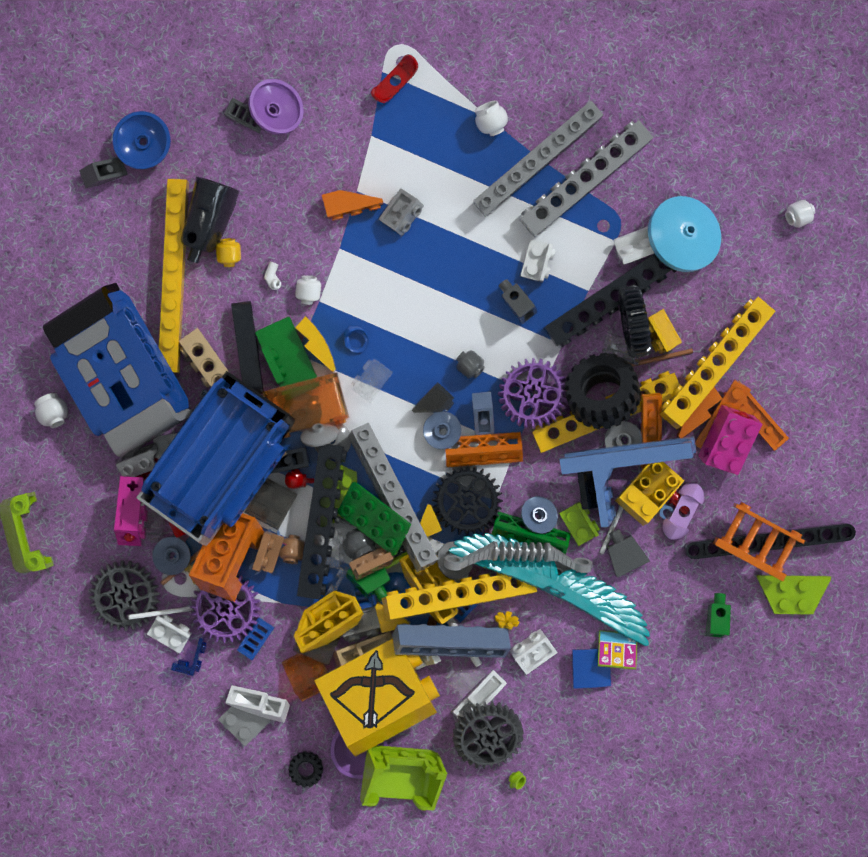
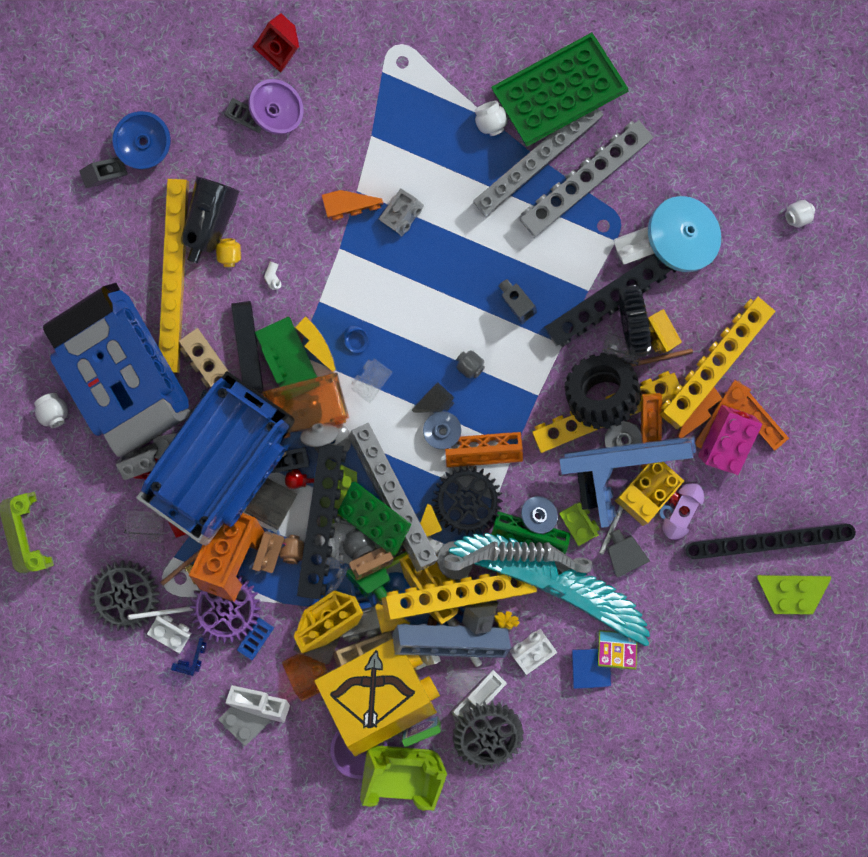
(130, 512): dark pink piece -> none
(162, 553): sand blue dish -> none
(278, 42): none -> red slope
(305, 780): black tyre -> none
(308, 289): white head -> none
(405, 70): red piece -> none
(421, 731): none -> tile
(480, 616): none -> dark grey slope
(483, 413): sand blue slope -> none
(517, 780): lime plate -> none
(536, 401): medium lavender gear -> none
(537, 261): white bracket -> none
(559, 89): none -> green plate
(716, 625): green torso -> none
(759, 560): orange fence -> none

